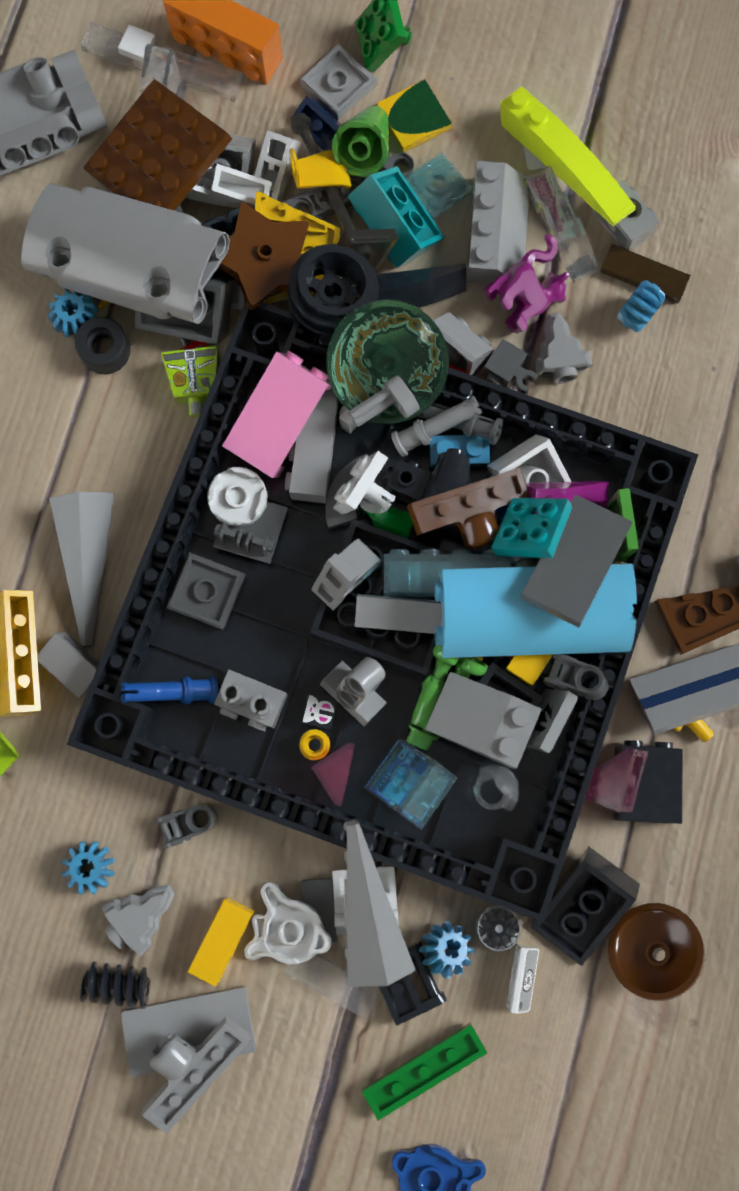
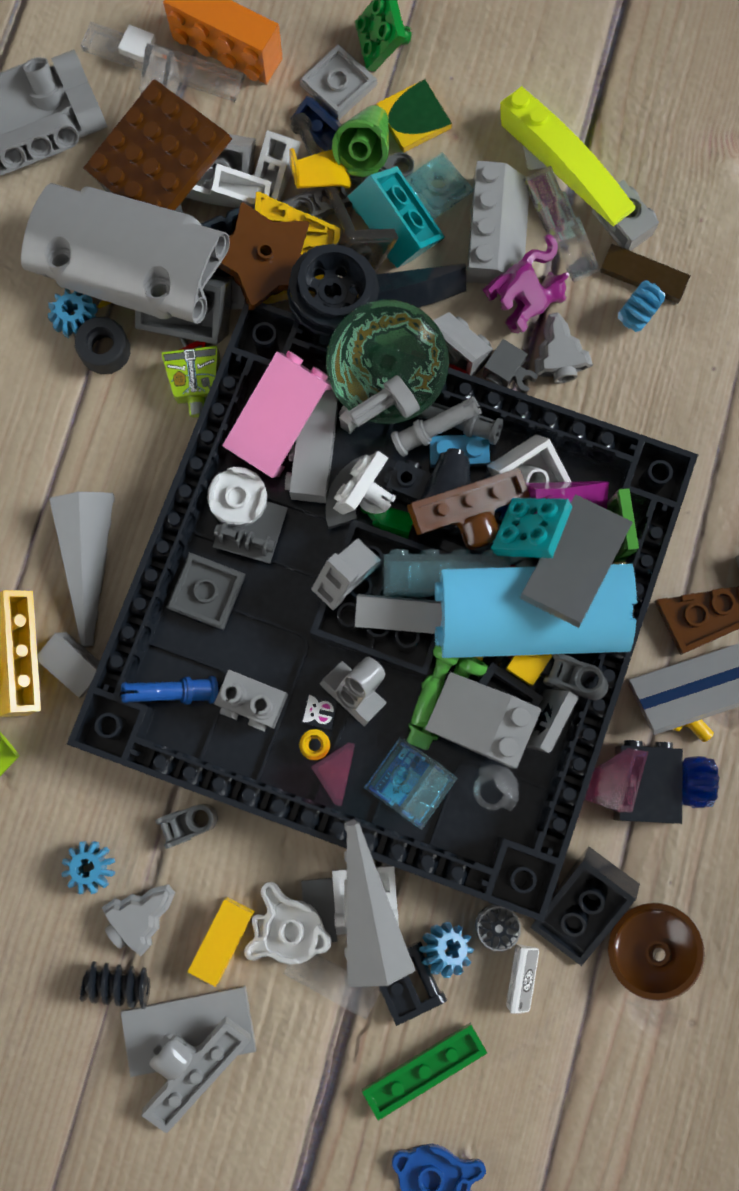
(700, 782): none -> clear blue gear

